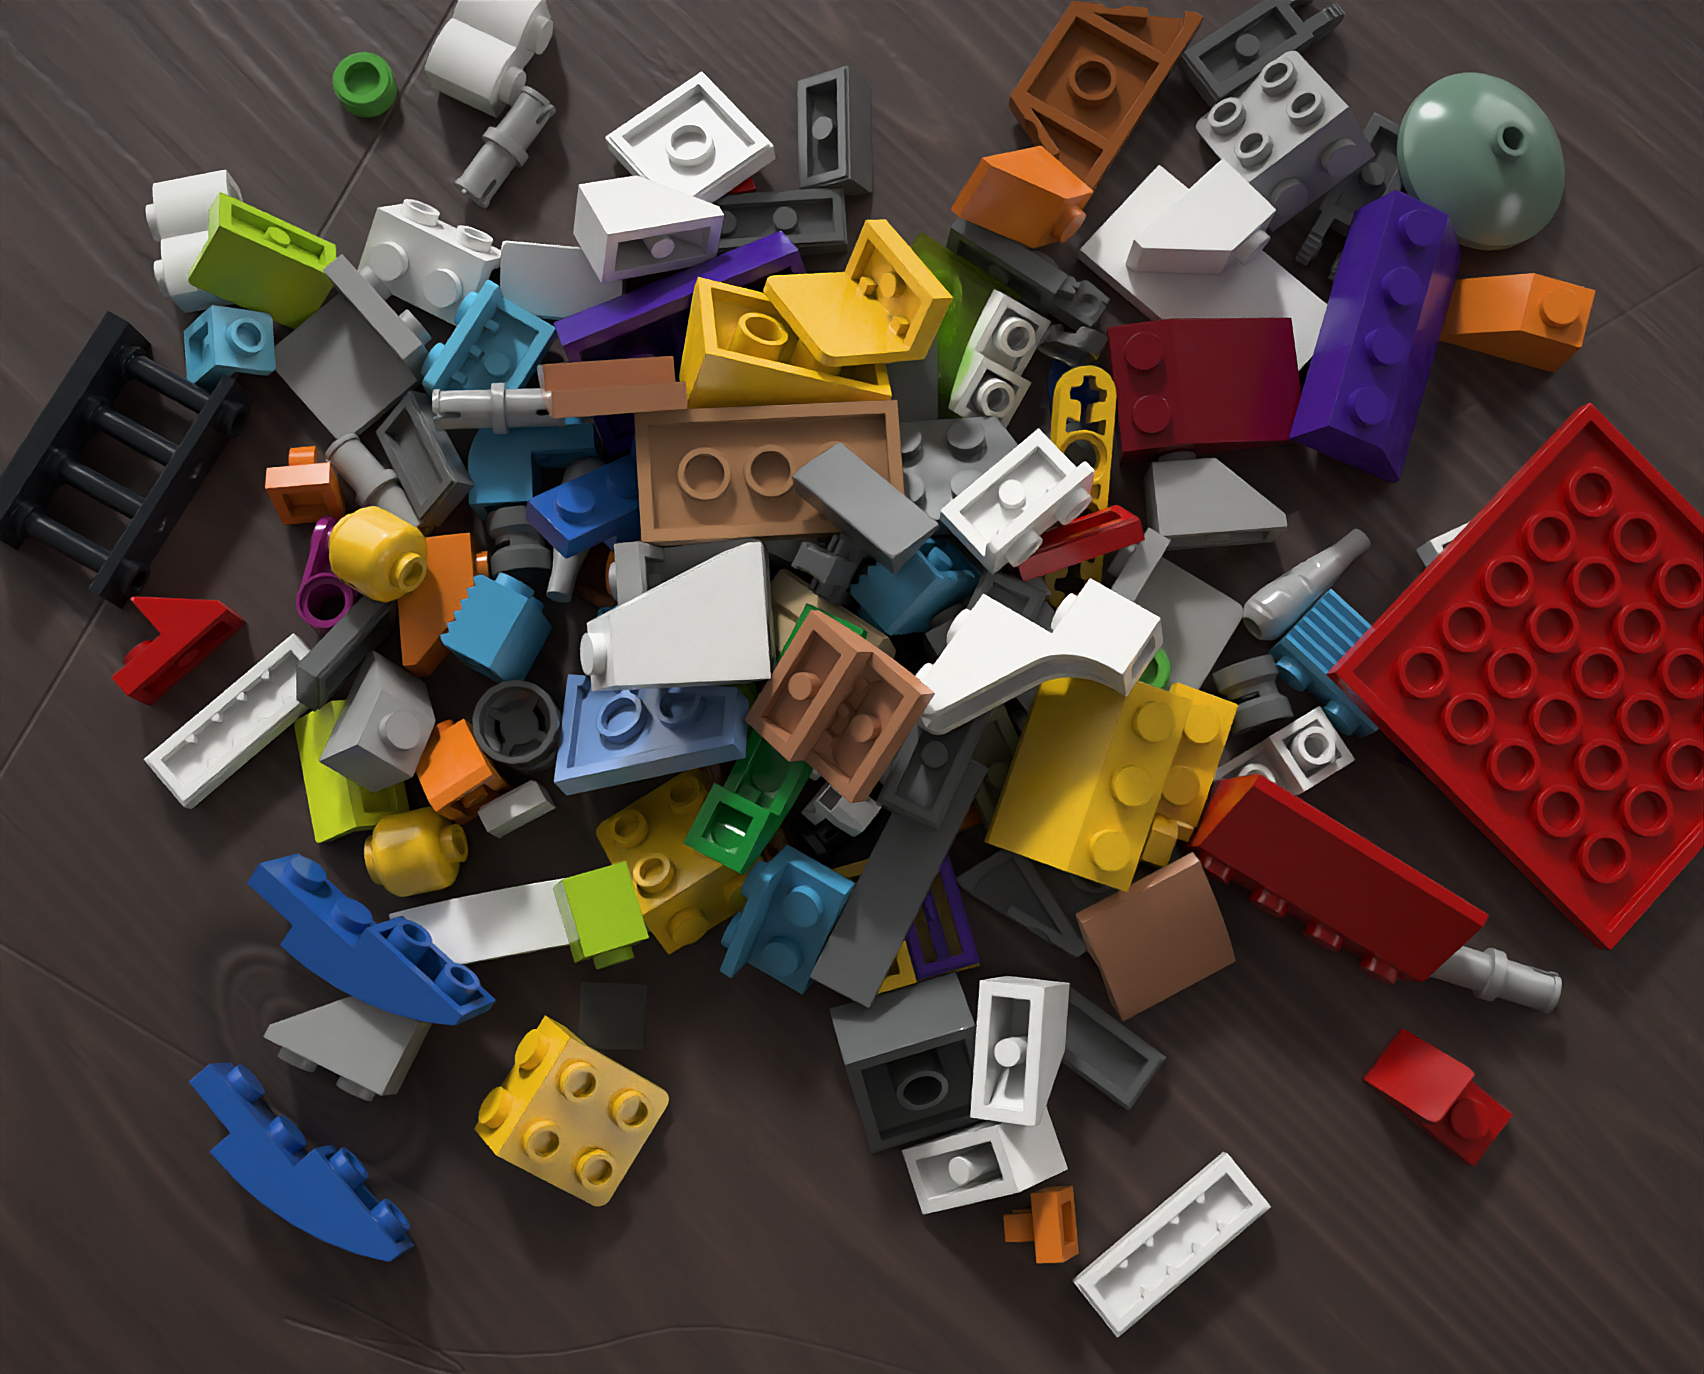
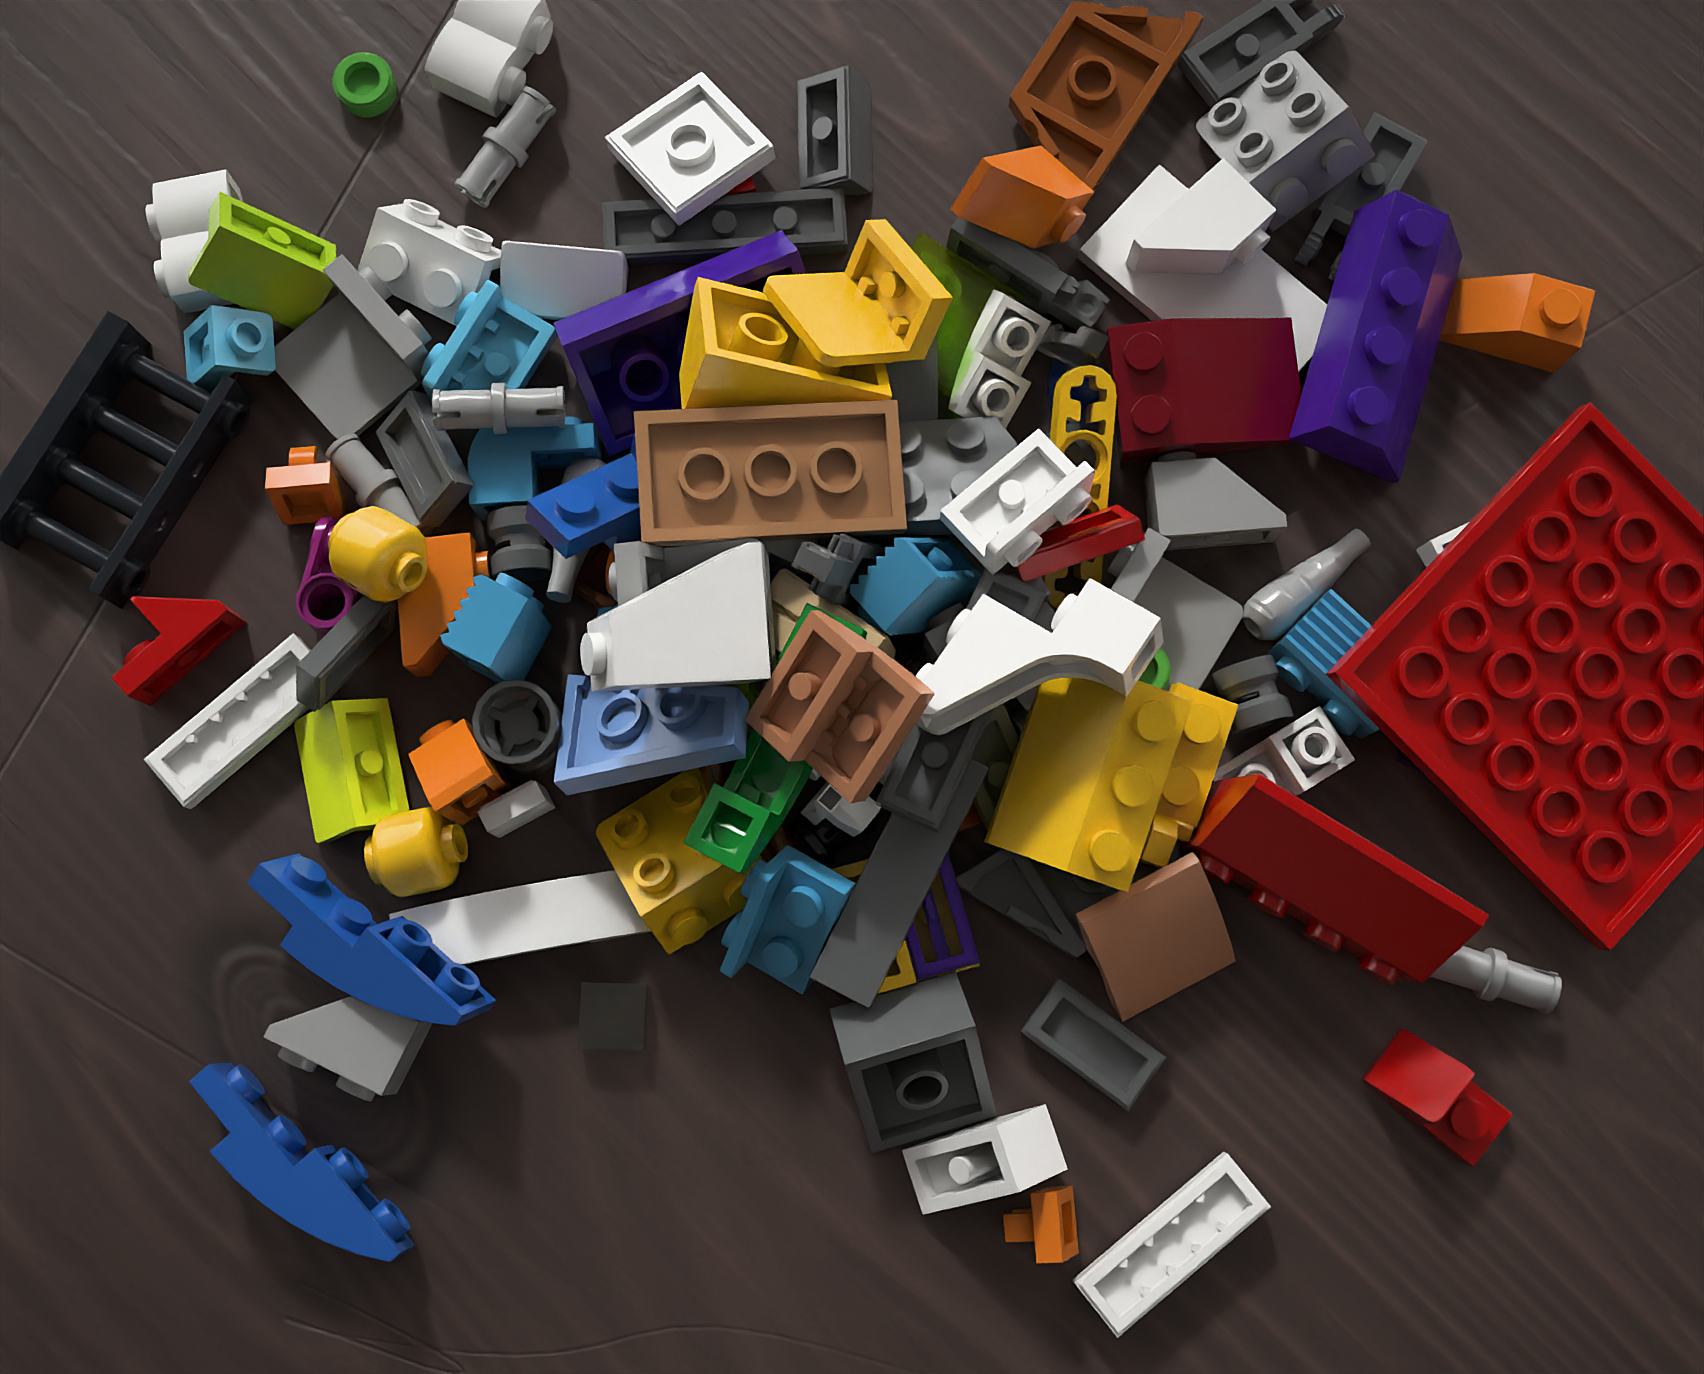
(380, 726): light grey slope -> none
(570, 1114): yellow bracket -> none
(601, 915): lime brick -> none
(611, 387): nougat slope -> none
(643, 228): white slope -> none
(864, 506): slope -> none
(1017, 1047): white slope -> none
(1483, 159): sand green dish -> none

